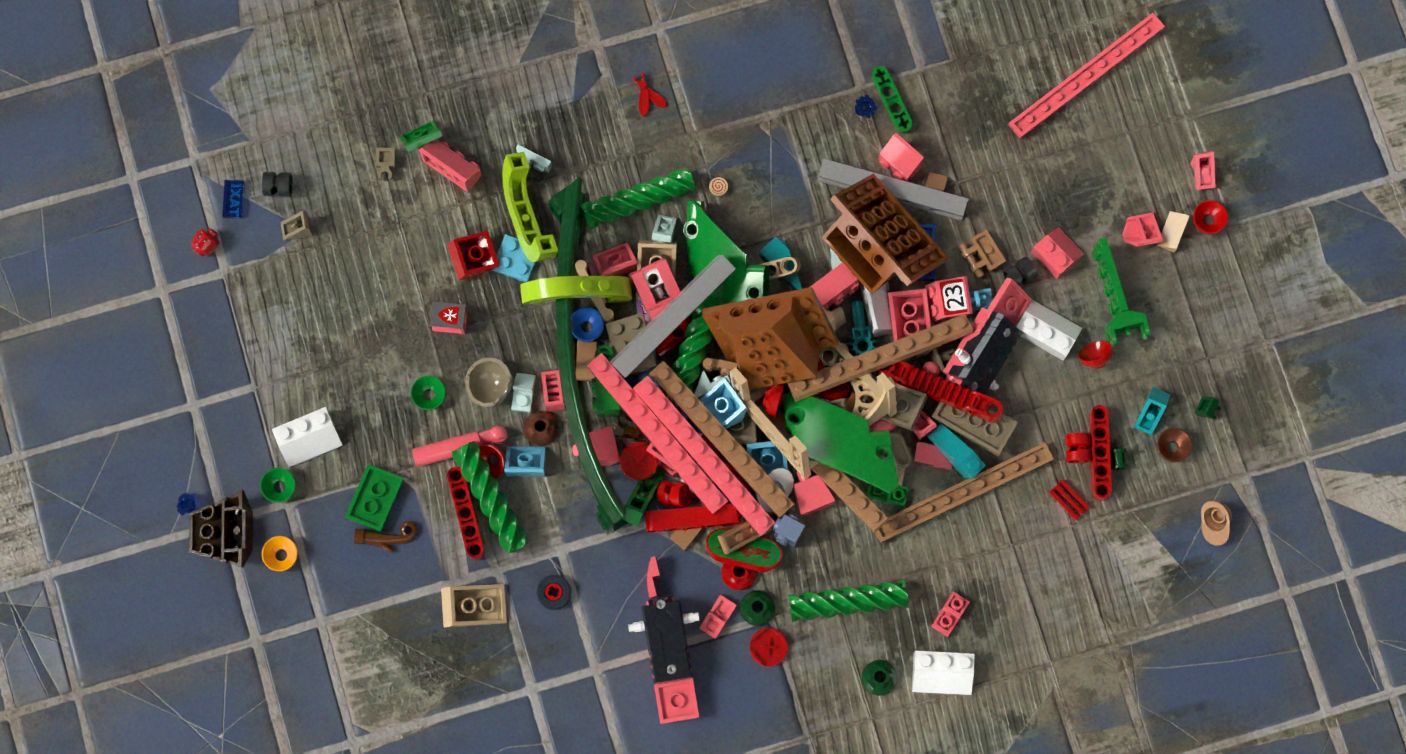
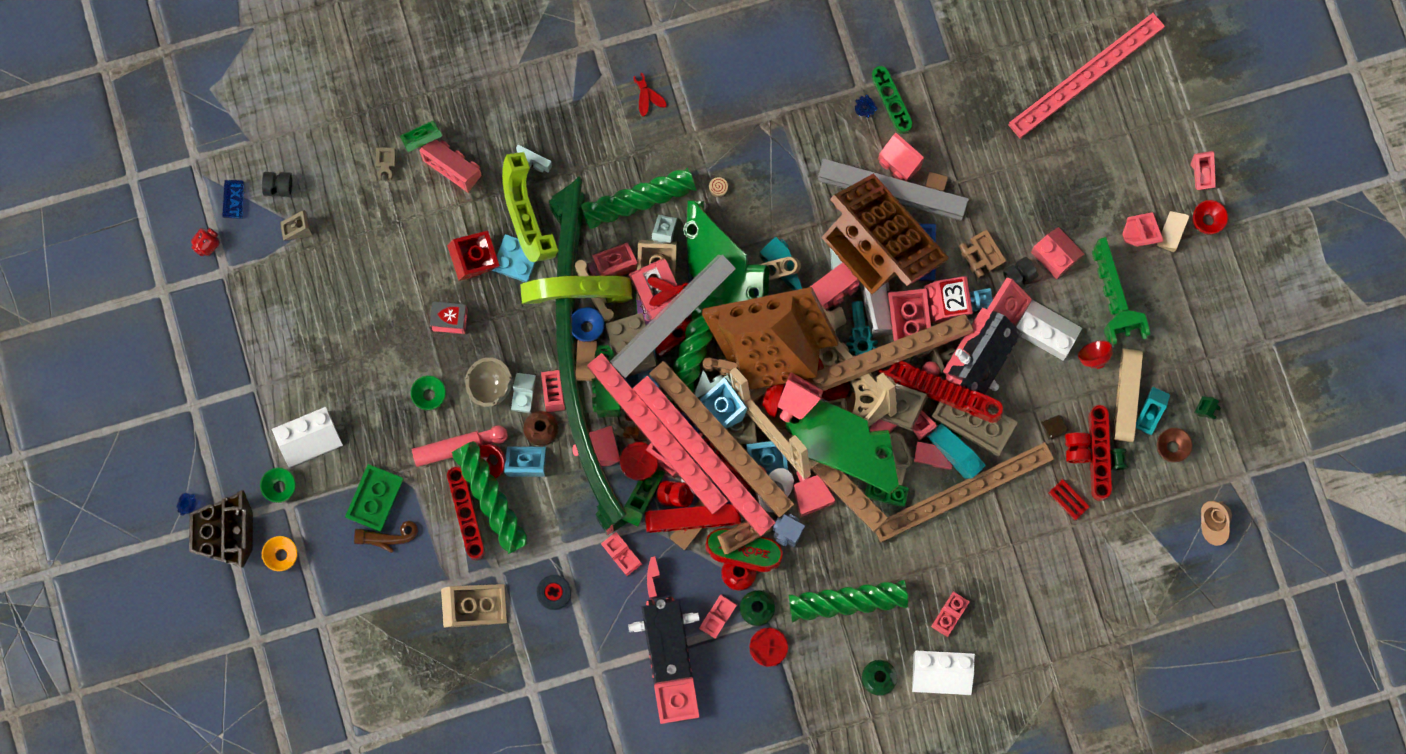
(621, 554): none -> coral slope
(666, 288): none -> red piece
(798, 398): none -> coral torso
(1054, 427): none -> dark brown slope
(1127, 395): none -> tan beam

